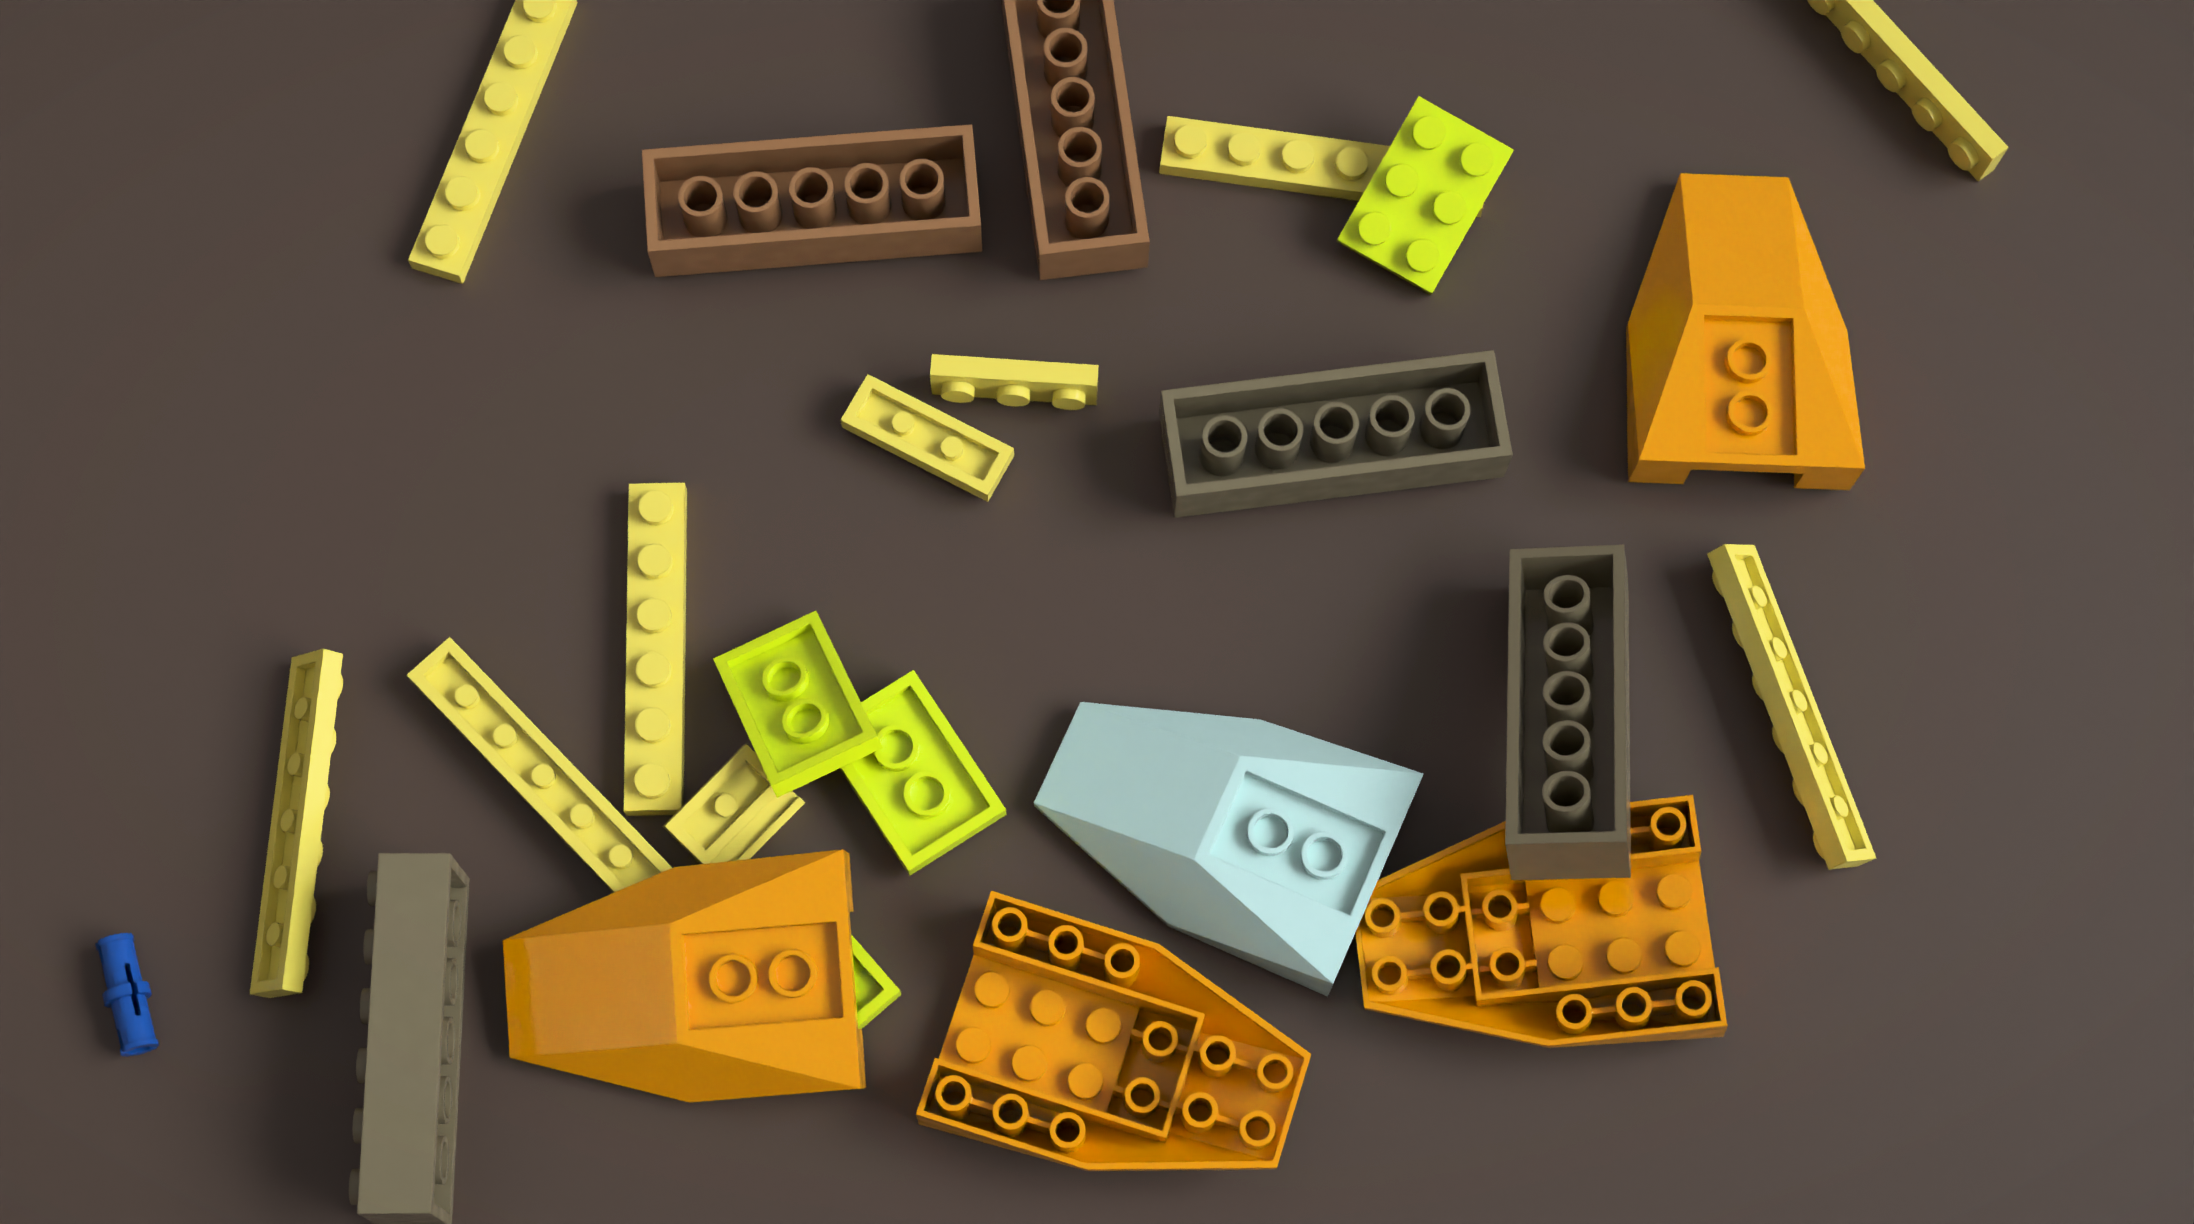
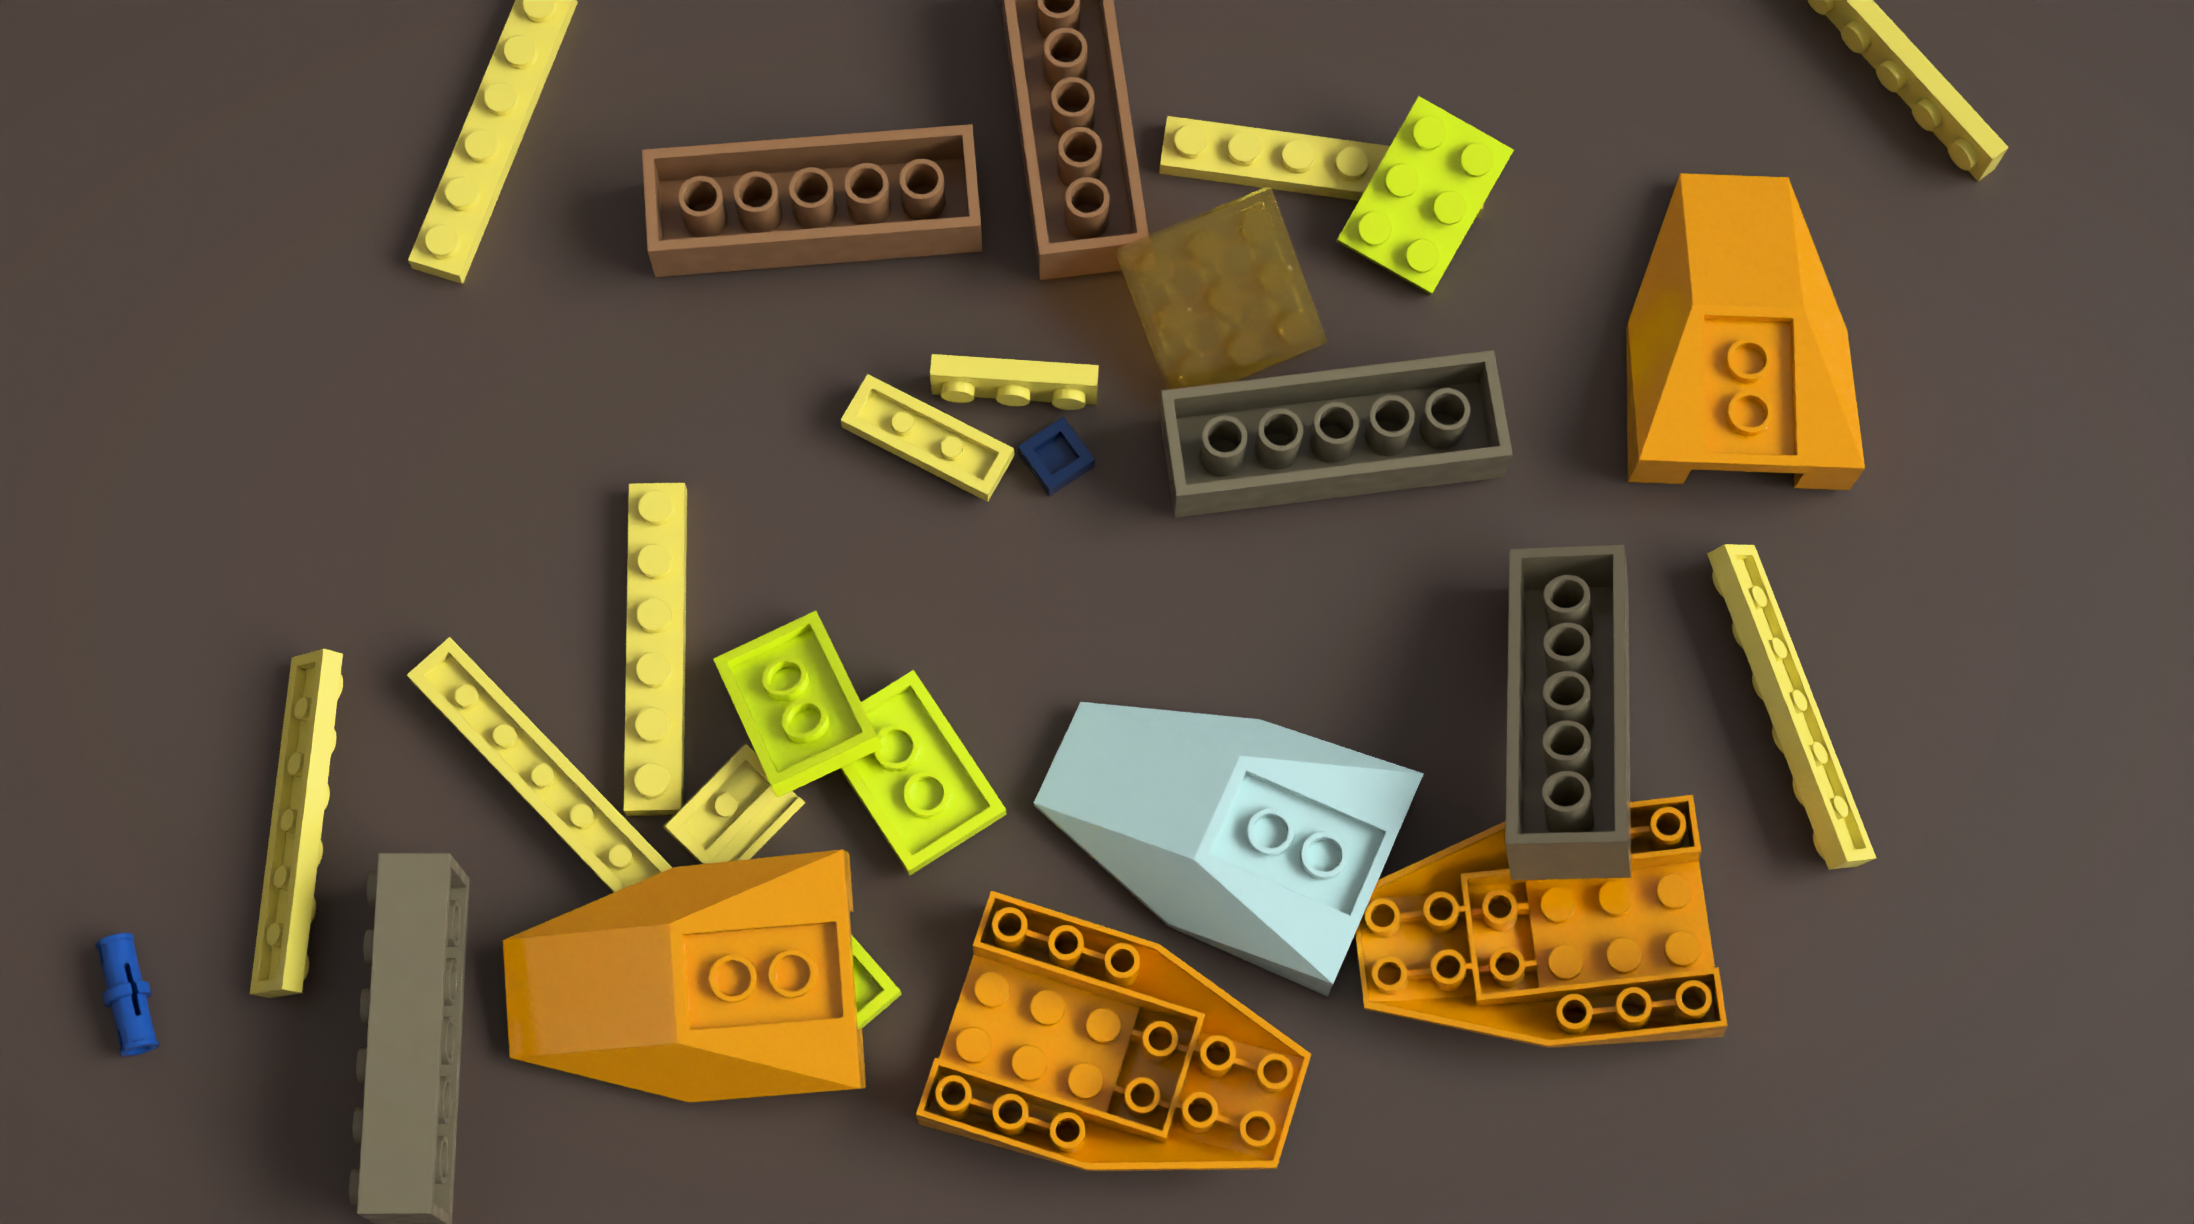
(1056, 456): none -> dark blue tile
(1222, 293): none -> clear yellow plate

